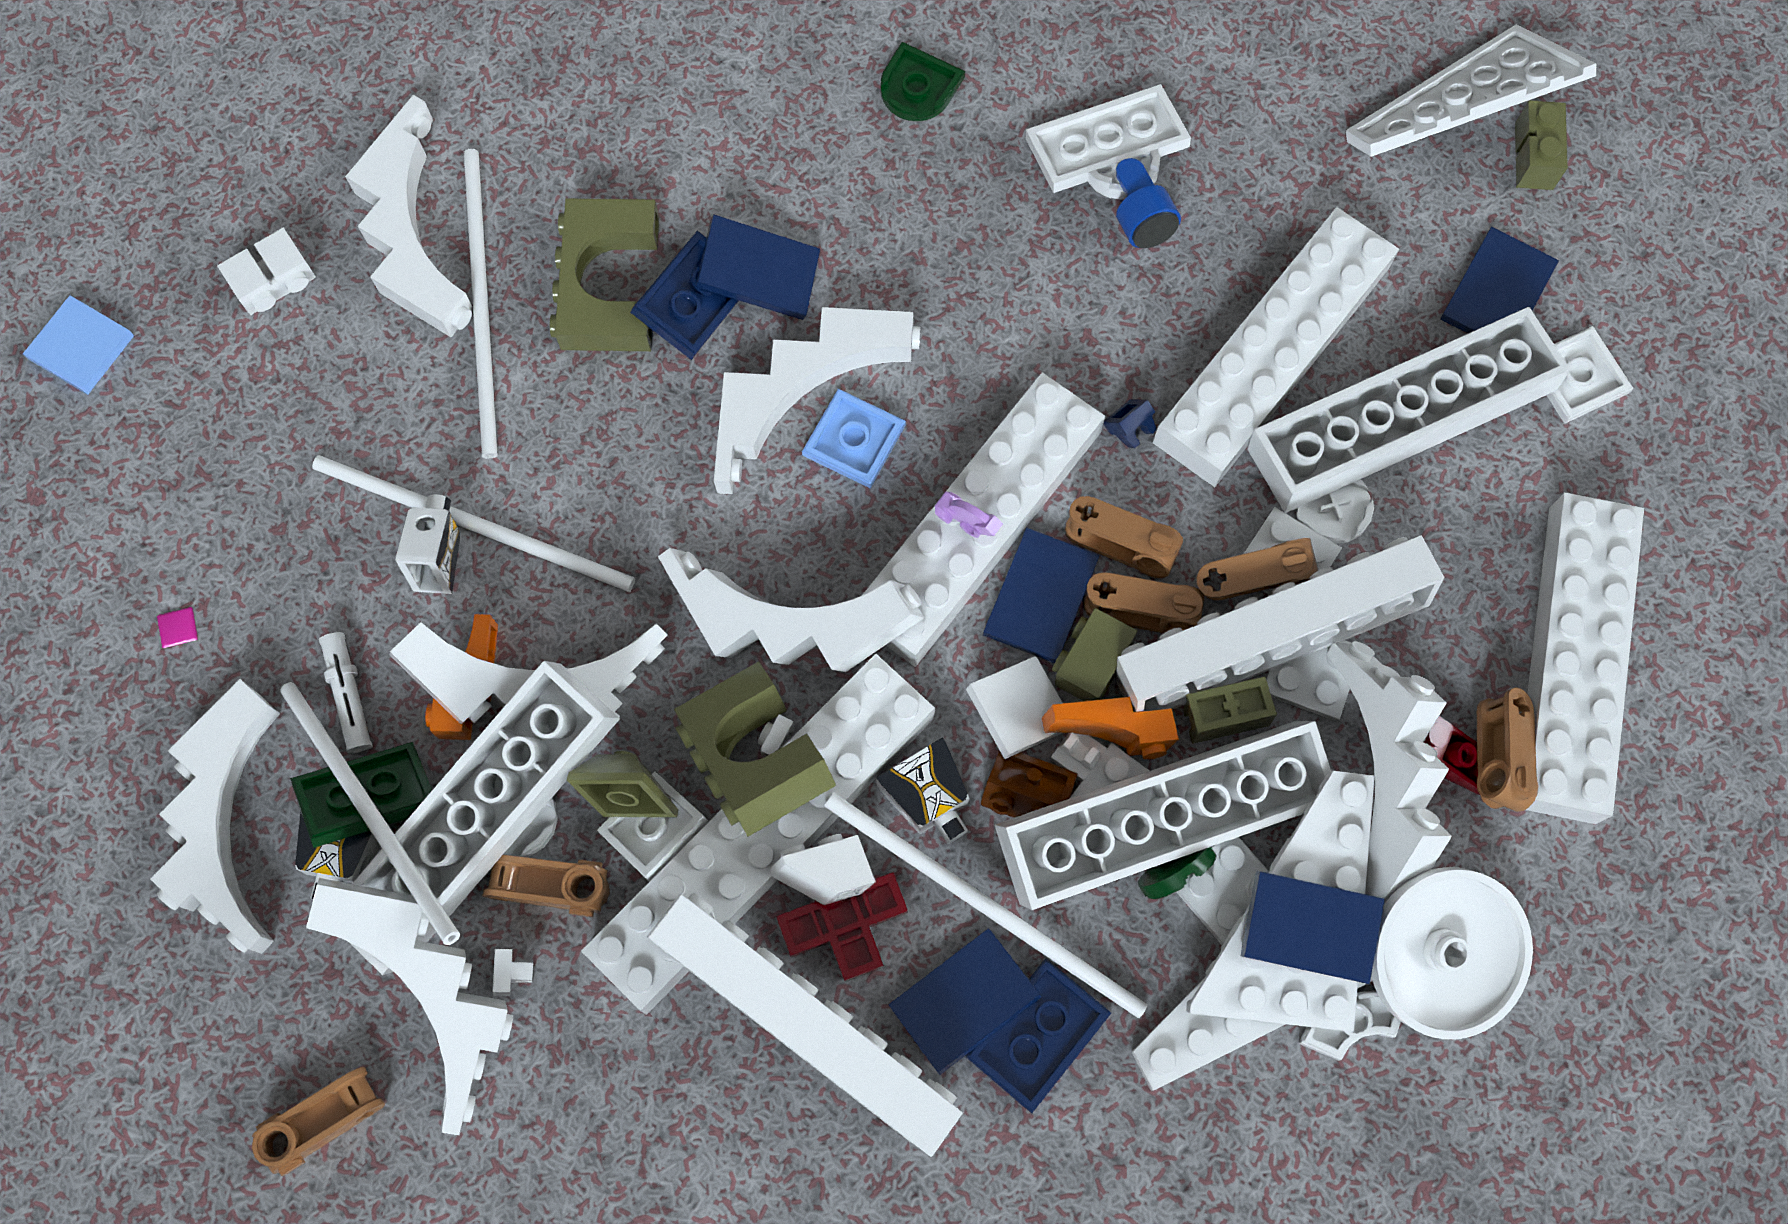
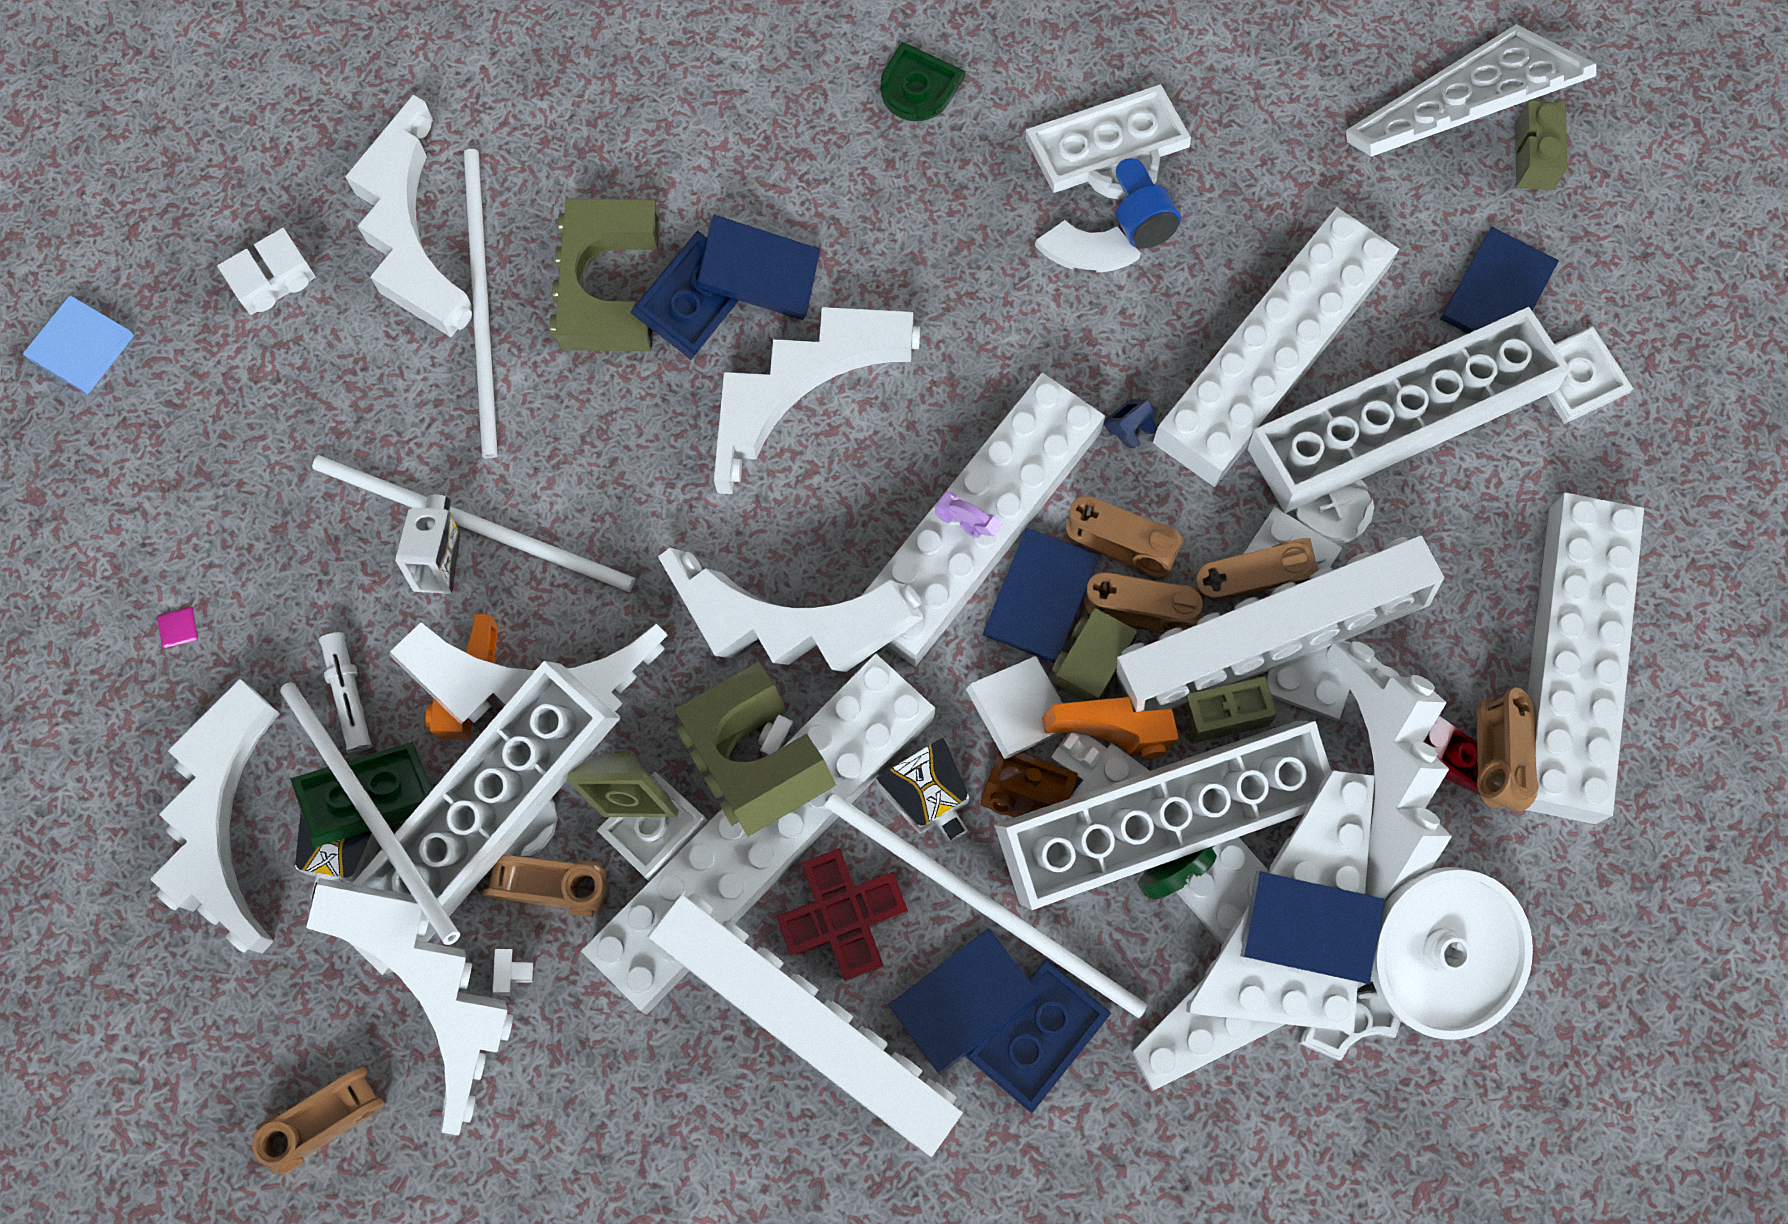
(826, 872): white slope -> none
(854, 438): light blue tile -> none
(1087, 250): none -> white tile

